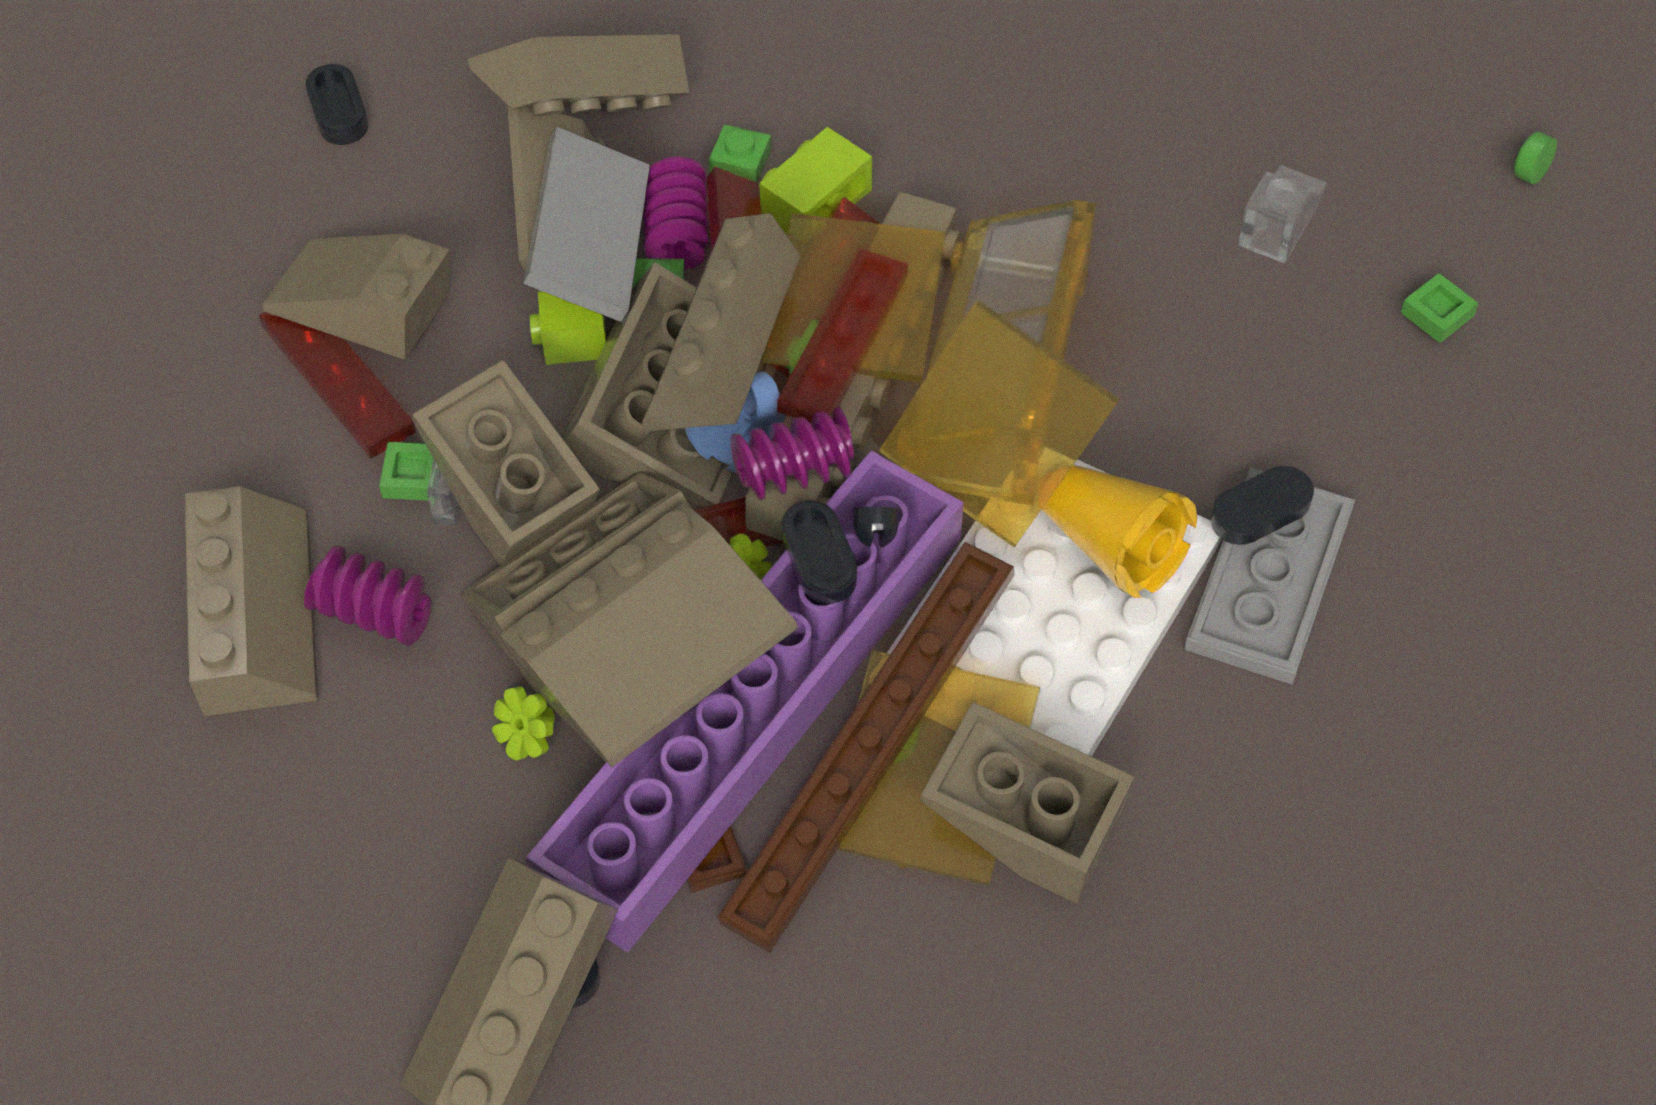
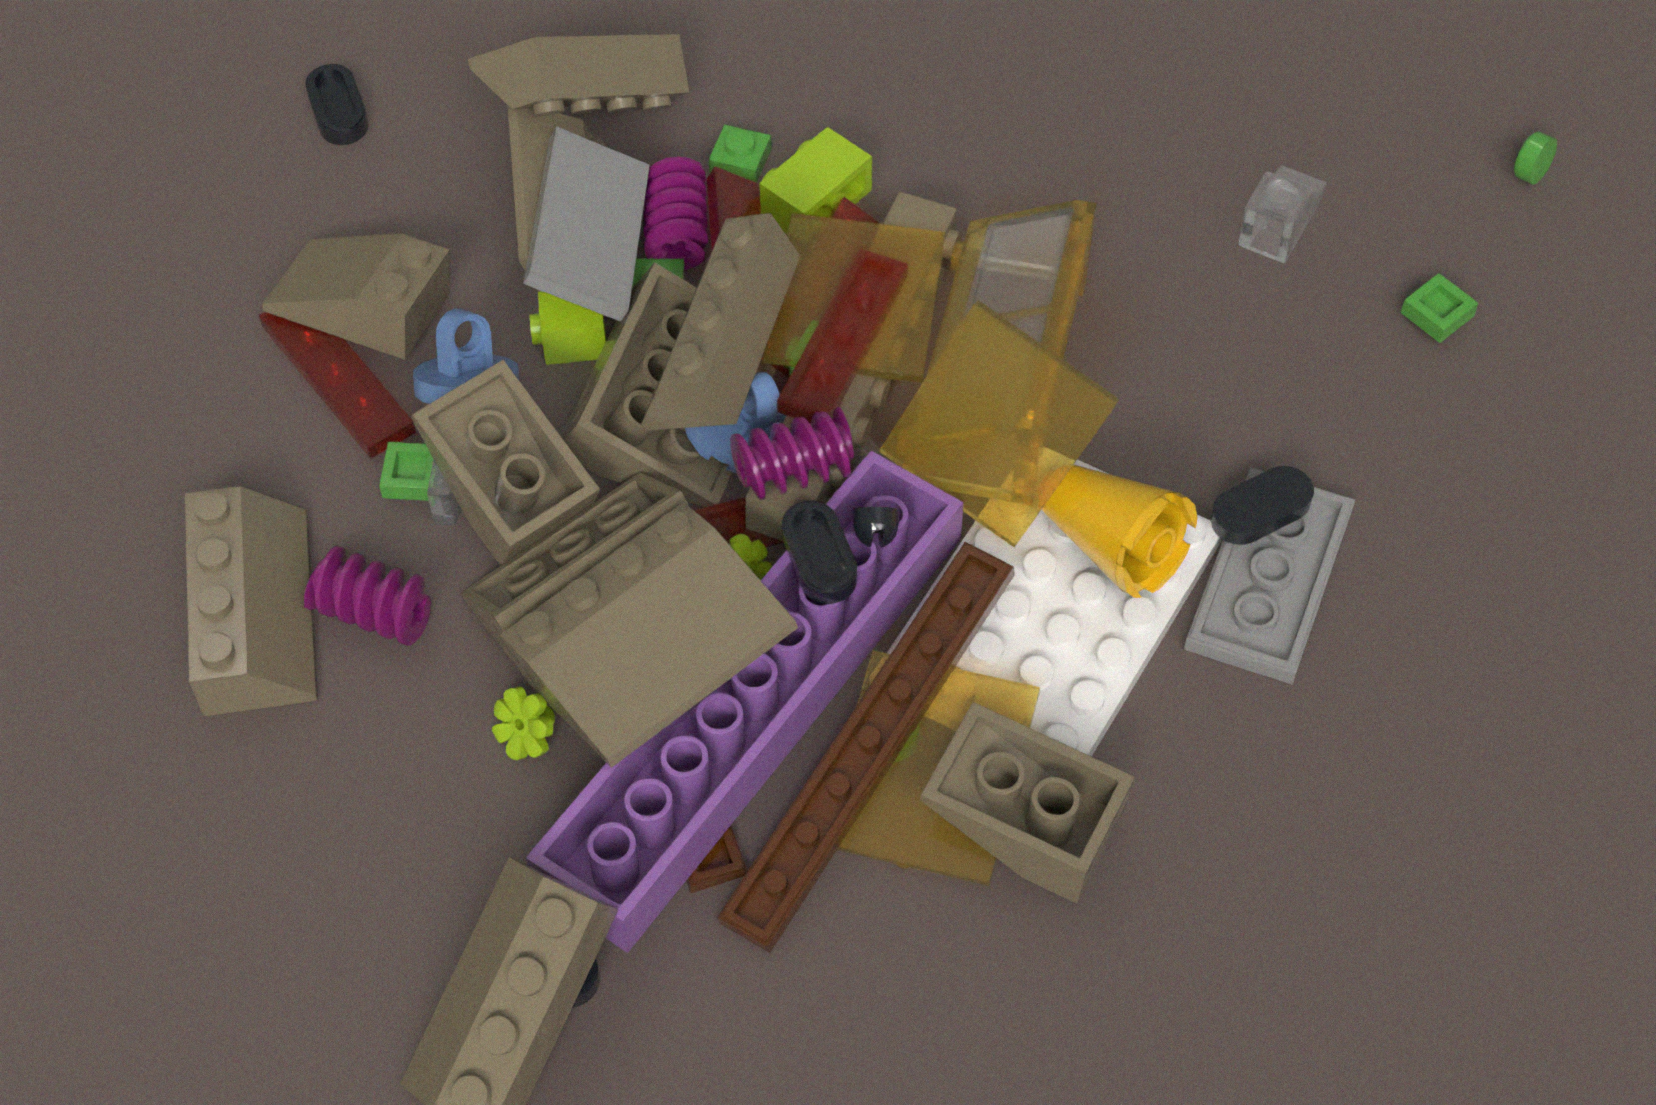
(455, 364): none -> medium blue tile

